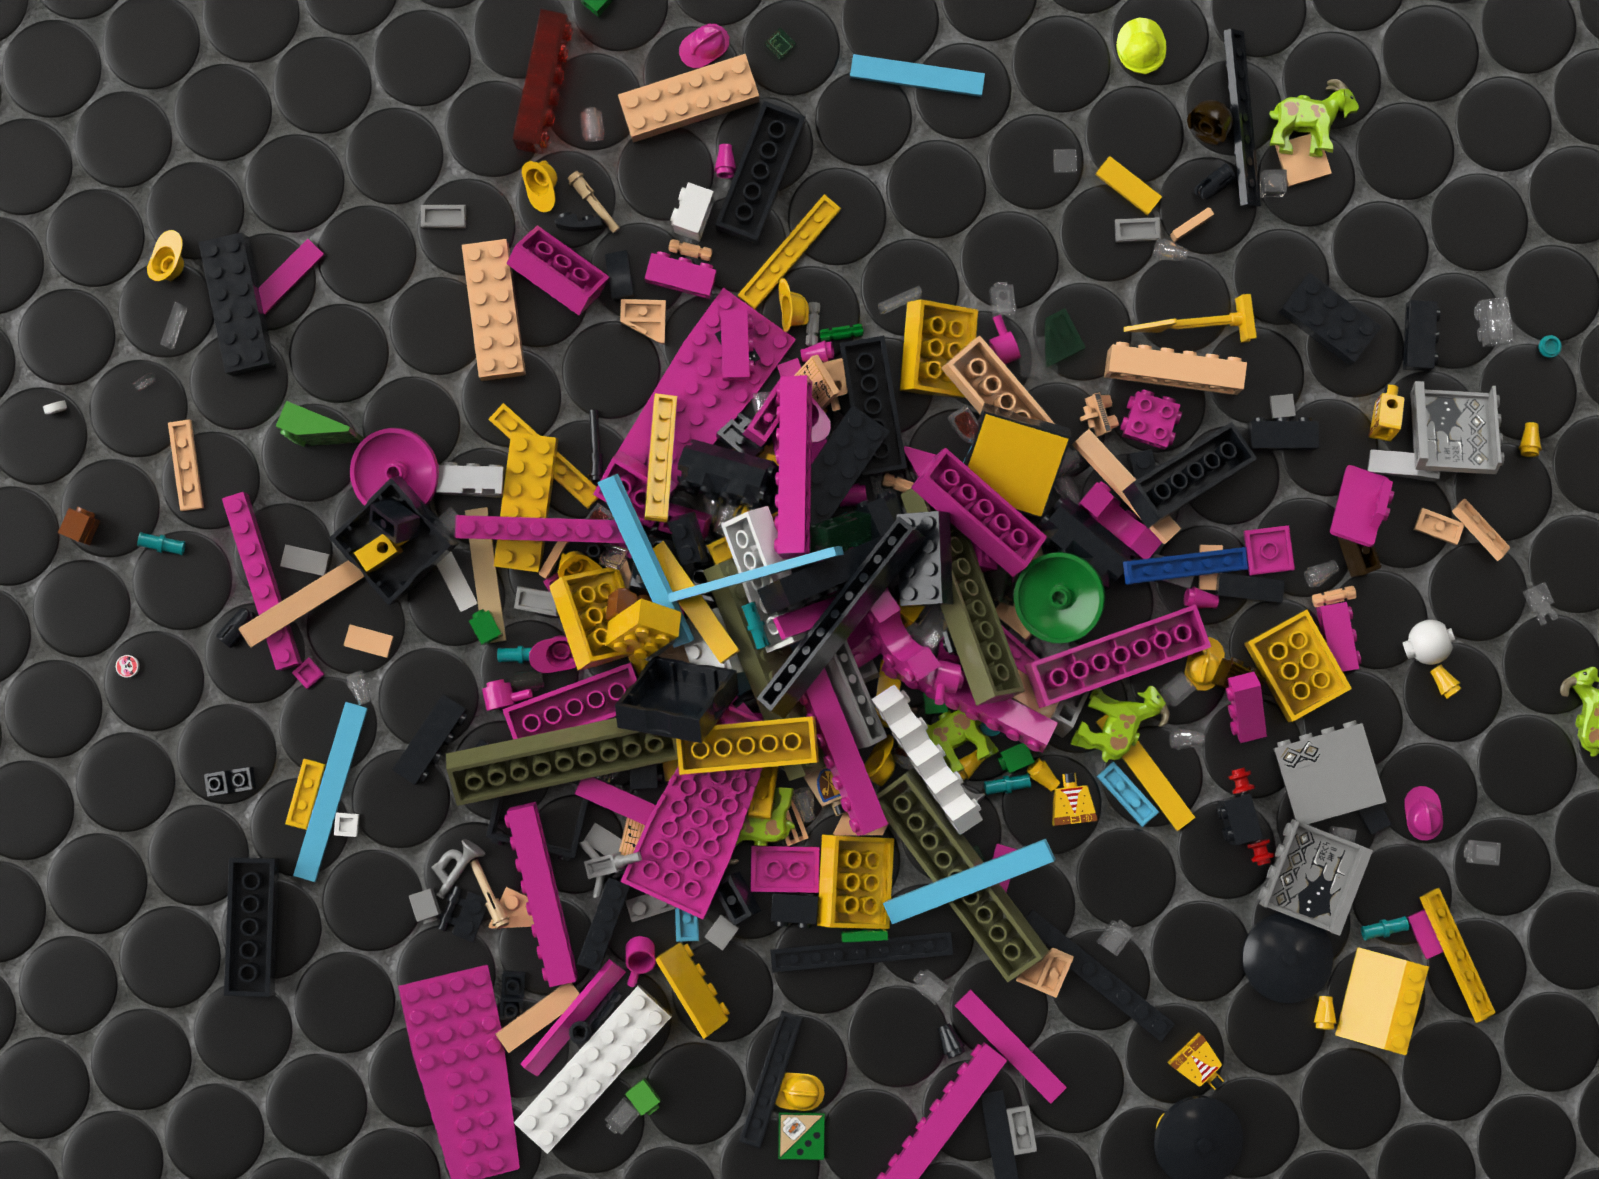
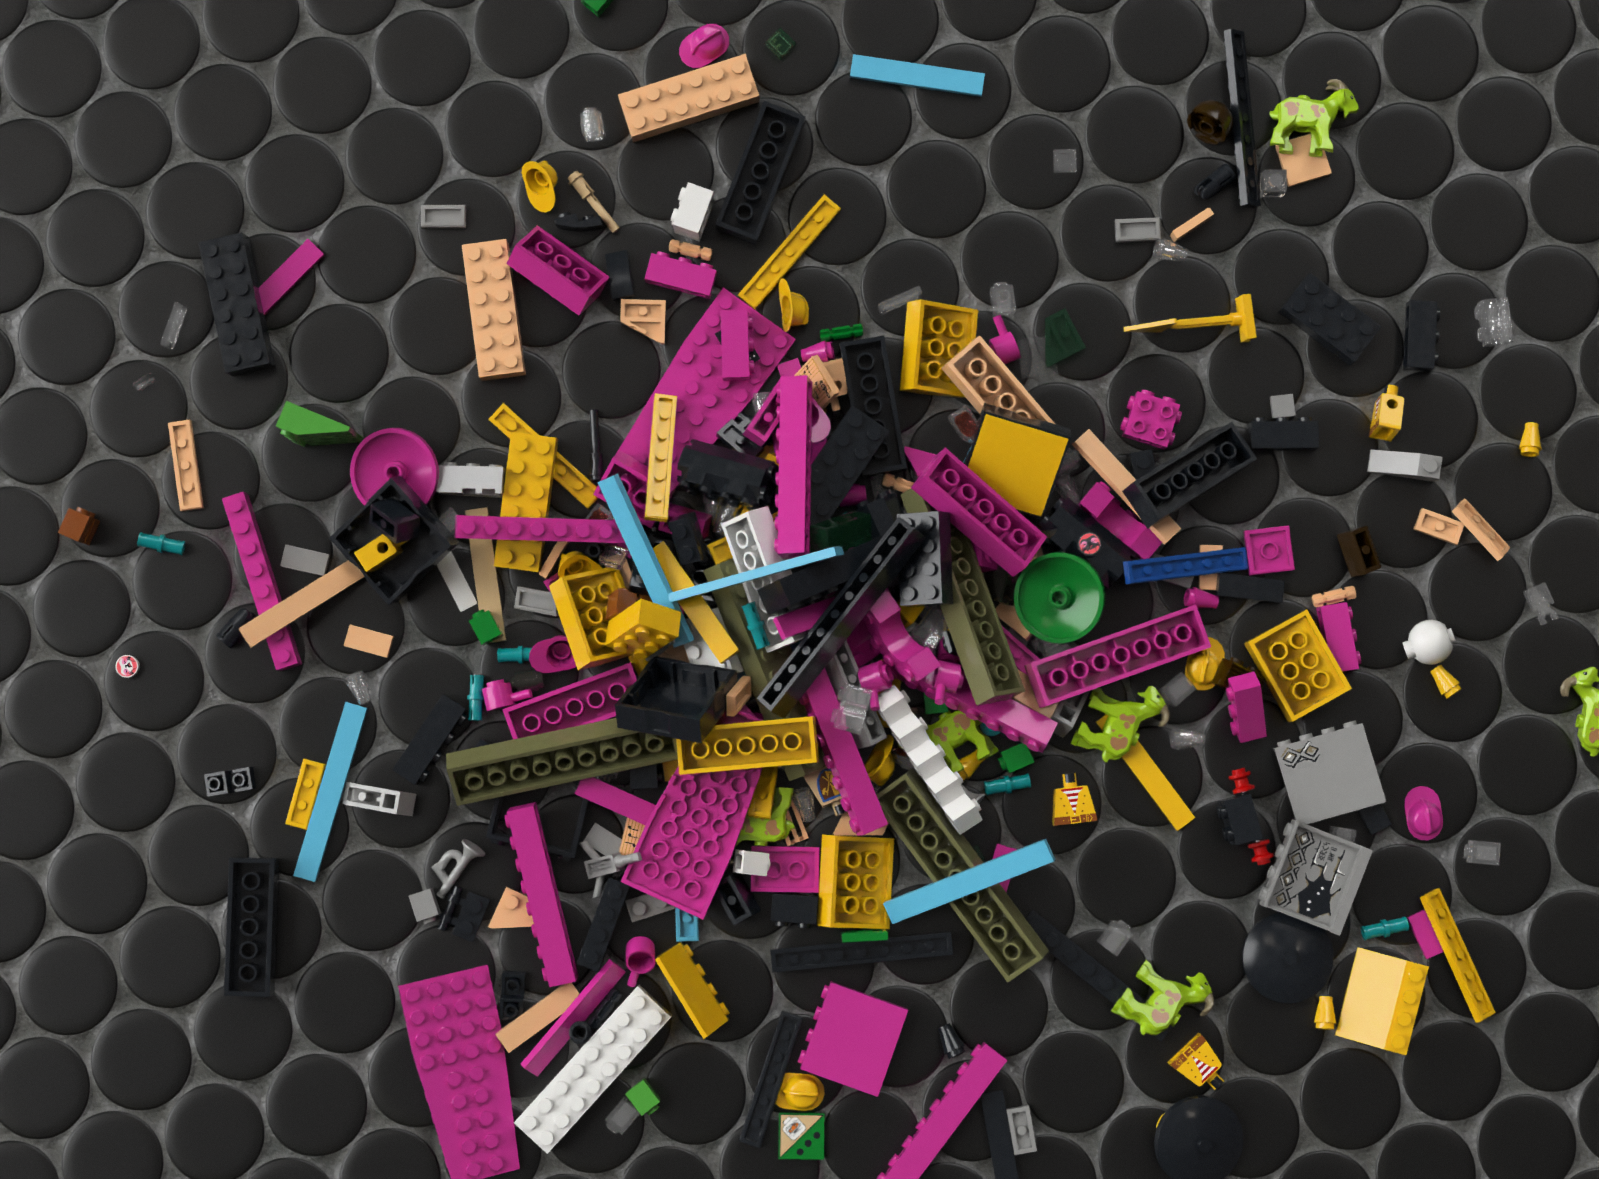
(55, 407): white tile -> none
(166, 258): yellow piece -> none
(308, 673): dark pink tile -> none
(346, 824): white tile -> none
(379, 799): none -> light grey slope
(475, 697): none -> teal pin
(498, 916): tan pin -> none
(541, 82): clear red brick -> none
(721, 932): light grey brick -> none
(725, 163): dark pink cone -> none
(738, 696): none -> light nougat tile
(751, 862): none -> white brick
(813, 324): light grey axle -> none
(852, 708): none -> clear brick
(852, 1038): none -> dark pink brick
(877, 677): none -> dark pink piece
(930, 985): clear brick -> none
(1010, 1046): dark pink tile -> none
(1042, 774): yellow cone -> none
(1047, 973): light nougat wing -> none
(1089, 544): none -> tile
(1096, 414): light nougat hips -> none
(1127, 794): medium azure tile -> none
(1128, 185): yellow tile -> none
(1141, 45): neon yellow hat -> none
(1165, 1002): none -> lime animal
(1175, 369): light nougat brick -> none
(1320, 573): clear cone -> none
(1361, 505): dark pink bracket -> none
(1456, 430): light grey panel -> none
(1550, 346): teal plate -> none

